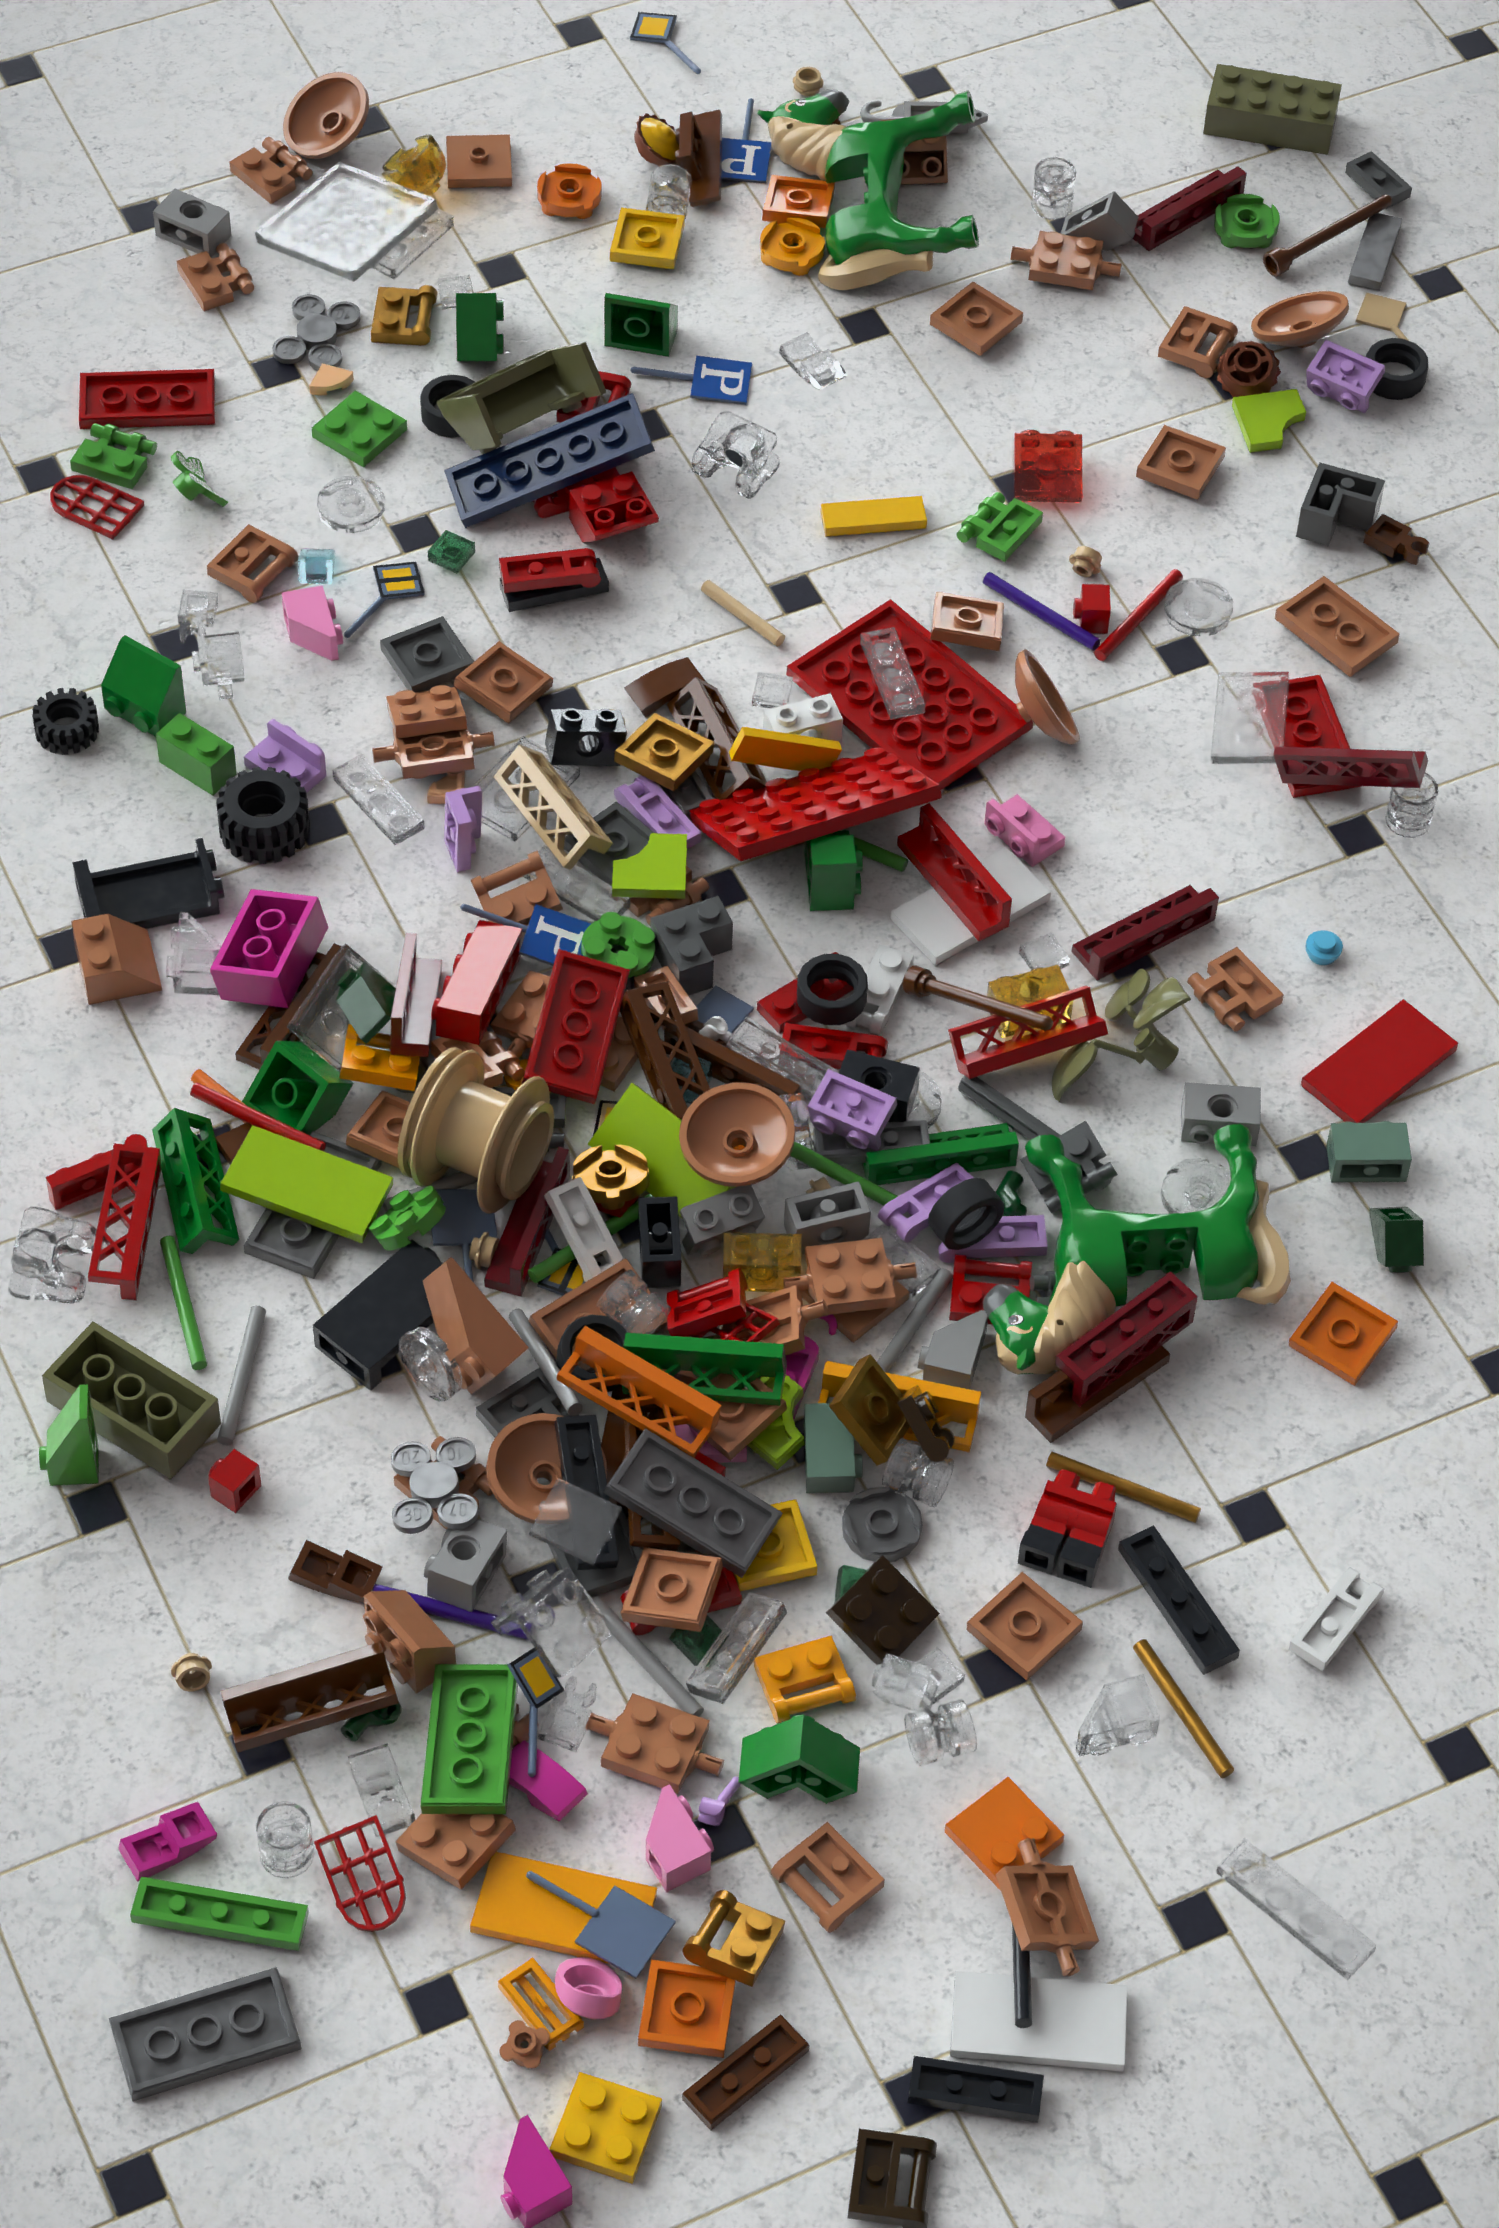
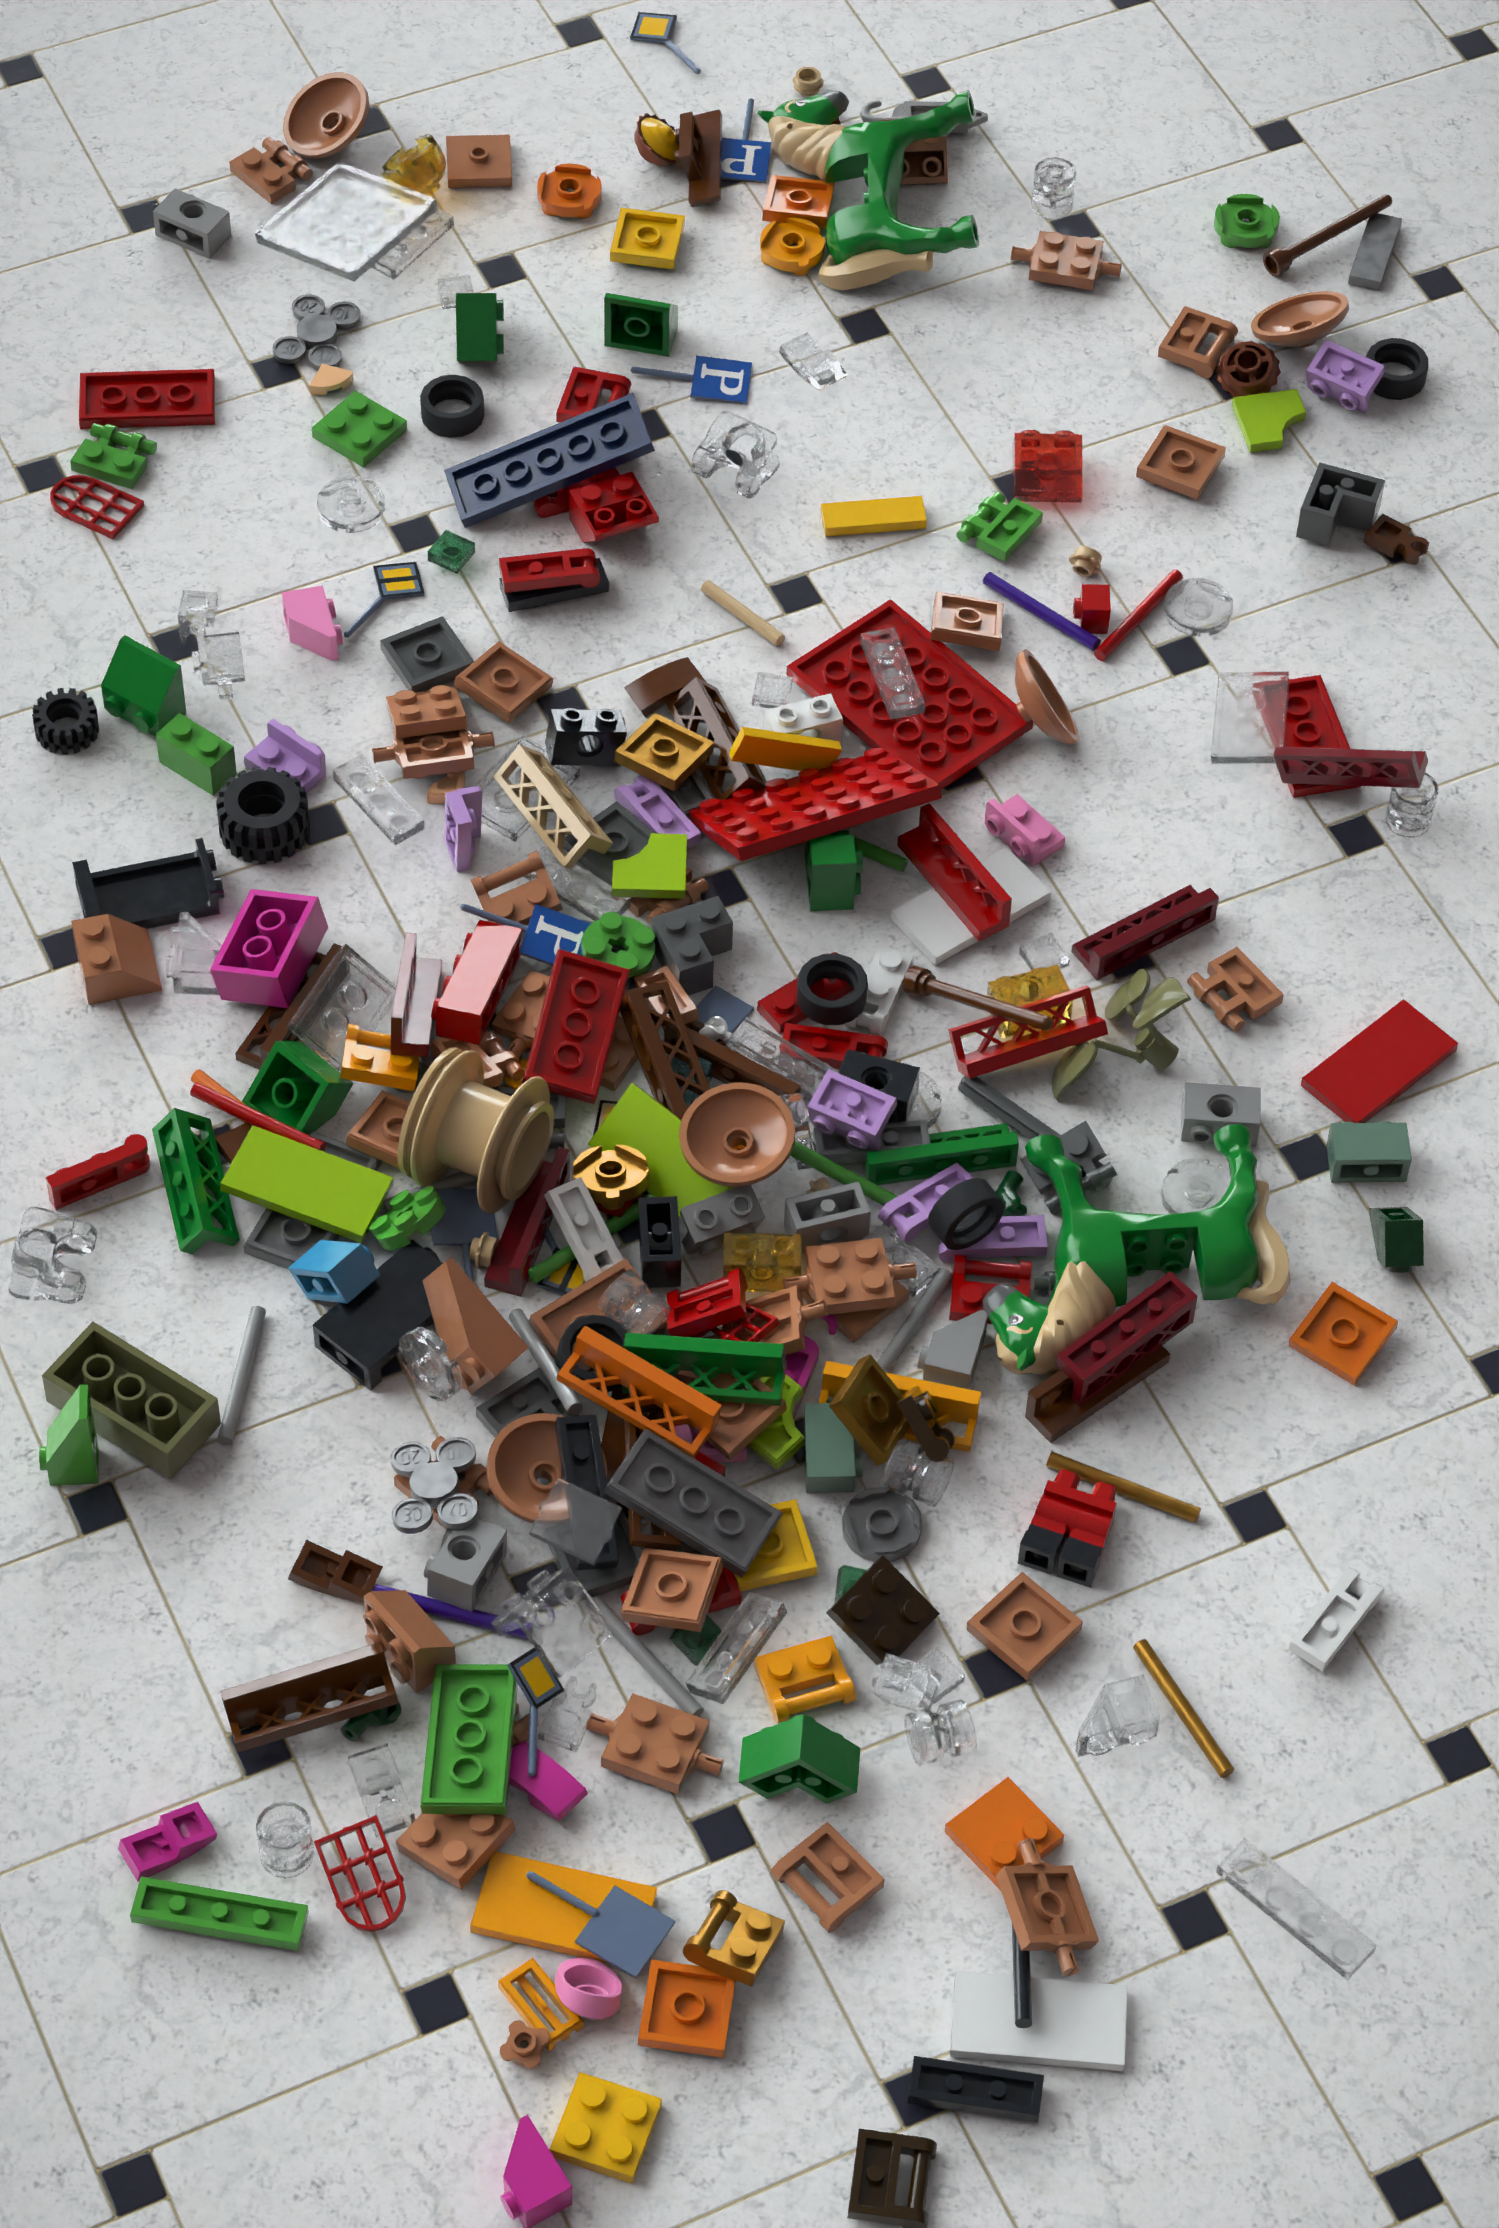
(139, 1224): red fence -> none
(183, 1303): bright green bar -> none
(191, 480): bright green animal -> none
(192, 1672): tan plate -> none
(204, 2034): flat silver tile -> none
(205, 278): nougat plate -> none
(234, 1480): red plate -> none
(244, 555): nougat plate -> none
(316, 566): clear light blue slope -> none
(334, 1271): none -> dark azure brick
(366, 1000): slope -> none
(393, 312): pearl gold plate -> none
(522, 393): olive windscreen -> none
(669, 190): clear wheel -> none
(674, 1844): bright pink slope -> none
(713, 1810): lavender hand -> none
(745, 2072): reddish brown tile -> none
(976, 318): nougat plate -> none
(1103, 220): light grey slope -> none
(1178, 1600): black plate -> none
(1187, 207): dark red fence -> none
(1272, 109): olive brick -> none
(1323, 947): medium azure plate -> none
(1337, 626): nougat plate -> none
(1378, 178): dark grey plate -> none
(1382, 313): tan piece -> none

